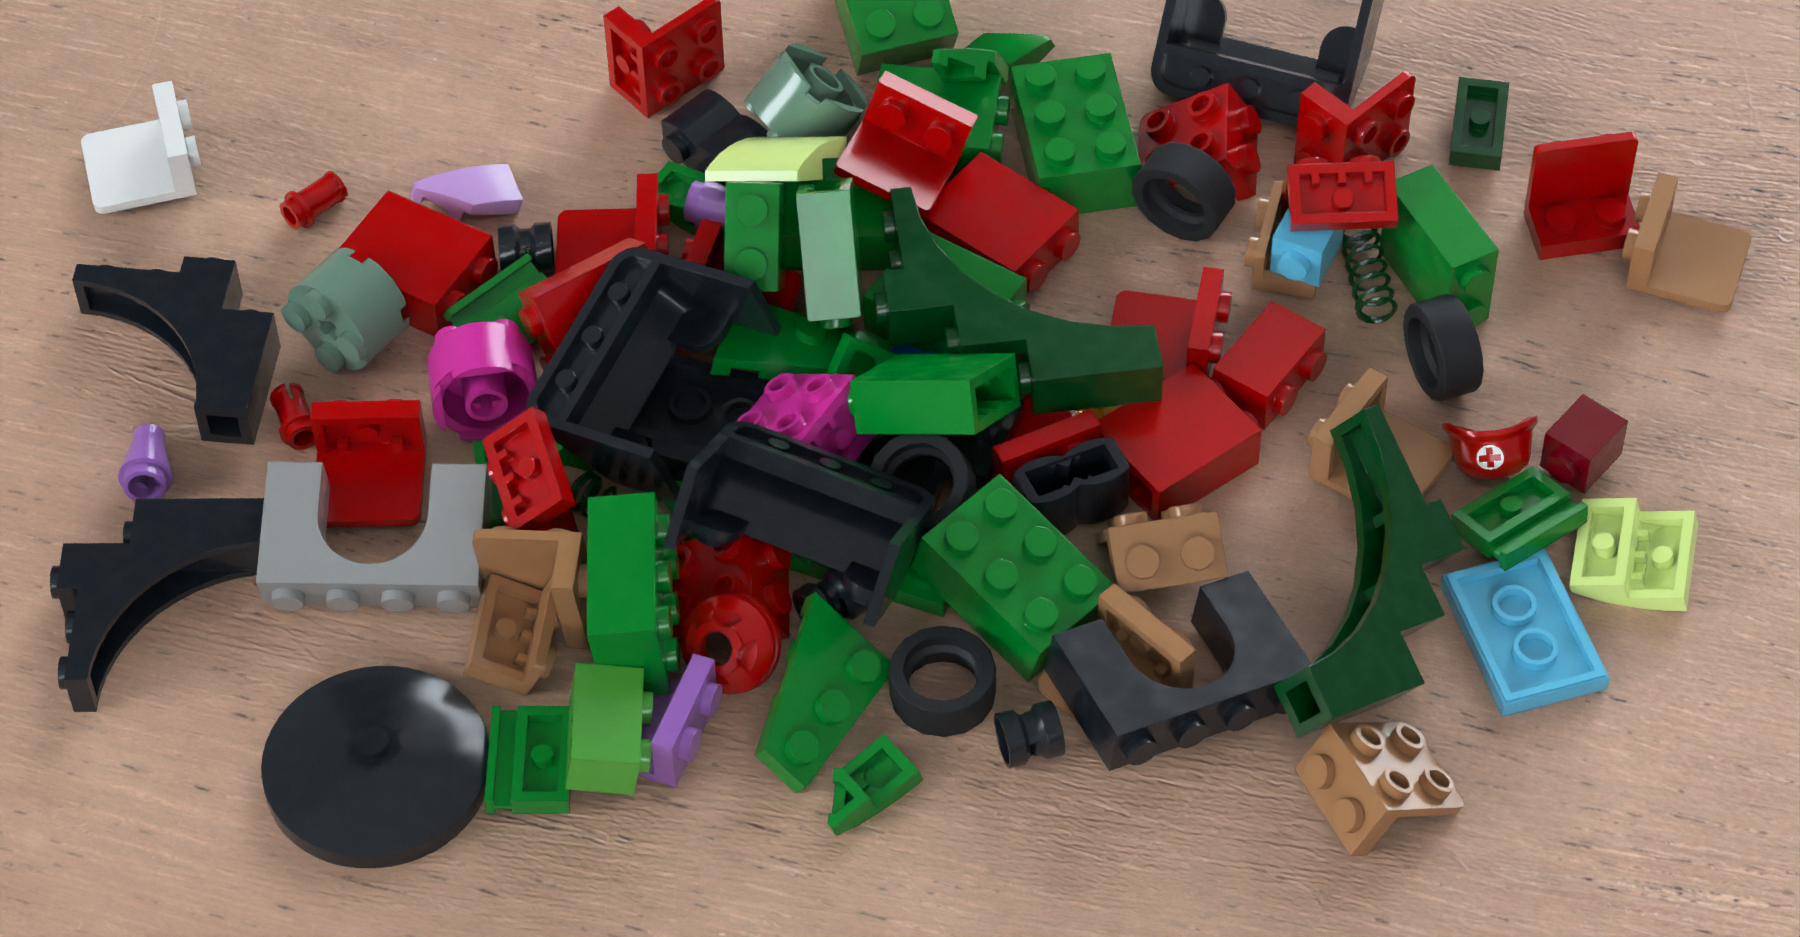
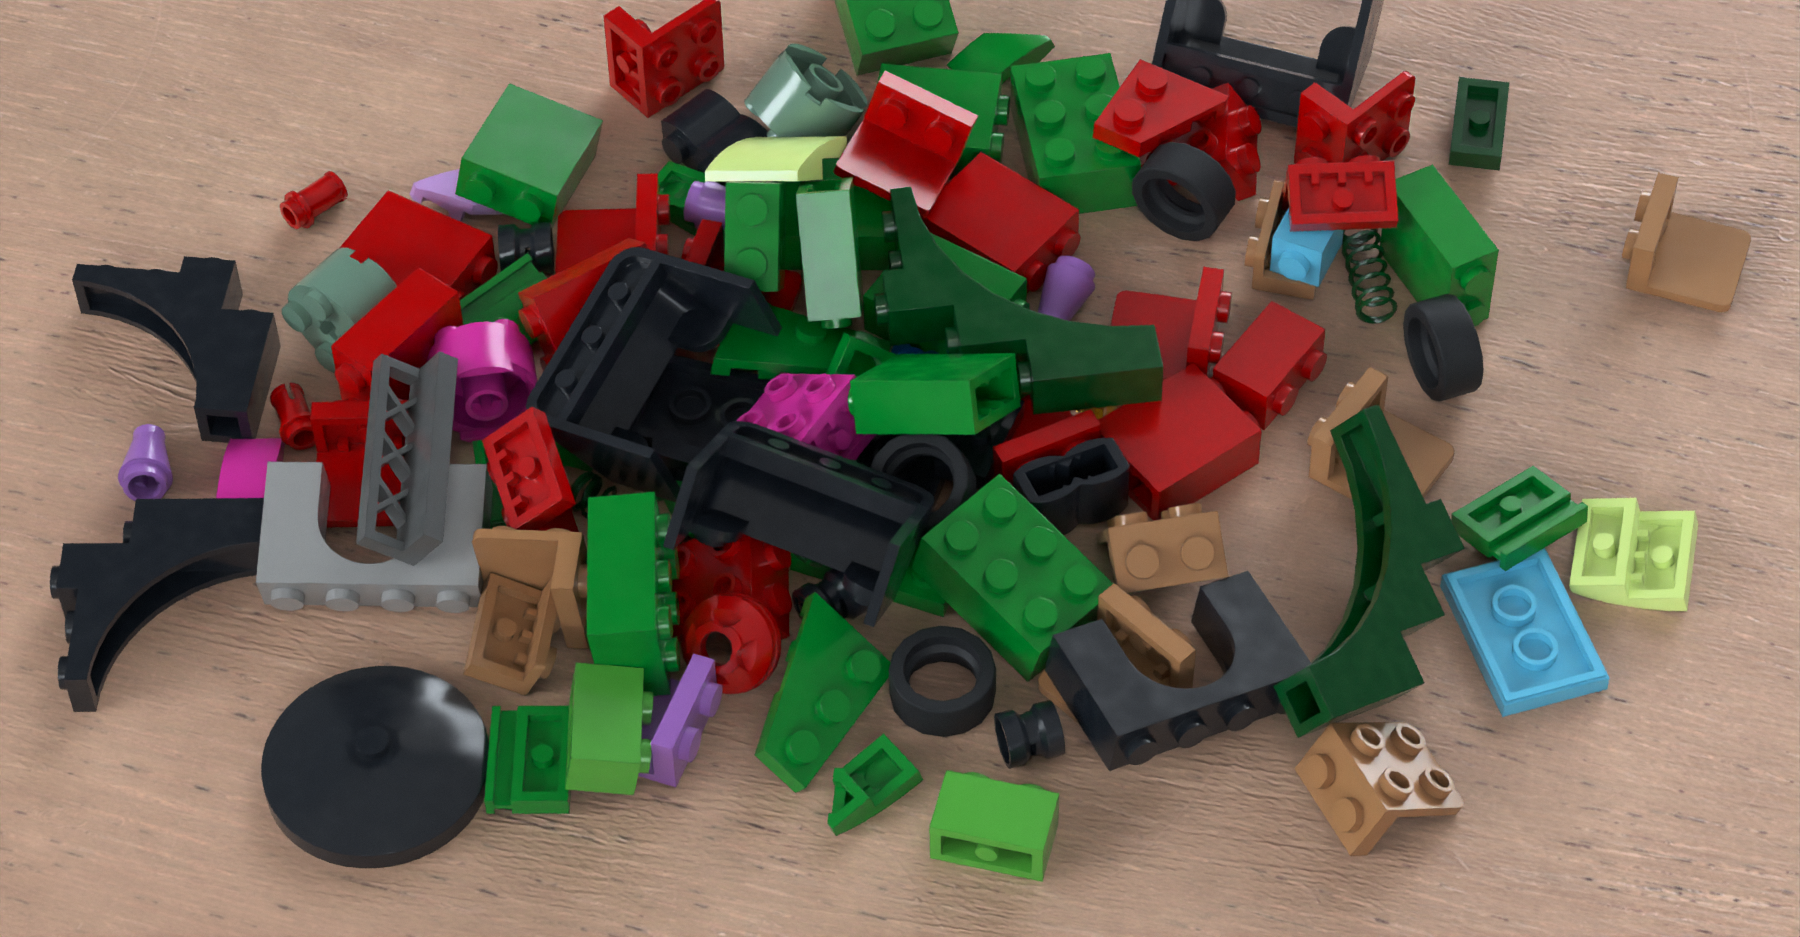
(143, 160): white bracket -> none
(245, 466): none -> dark pink slope
(397, 327): none -> red brick
(425, 453): none -> dark grey fence
(528, 156): none -> green brick
(968, 64): green slope -> none
(994, 825): none -> bright green brick
(1066, 287): none -> medium lavender cone
(1154, 108): none -> red wing
(1492, 452): red helmet -> none
(1581, 195): red bracket -> none
(1583, 443): dark red brick -> none

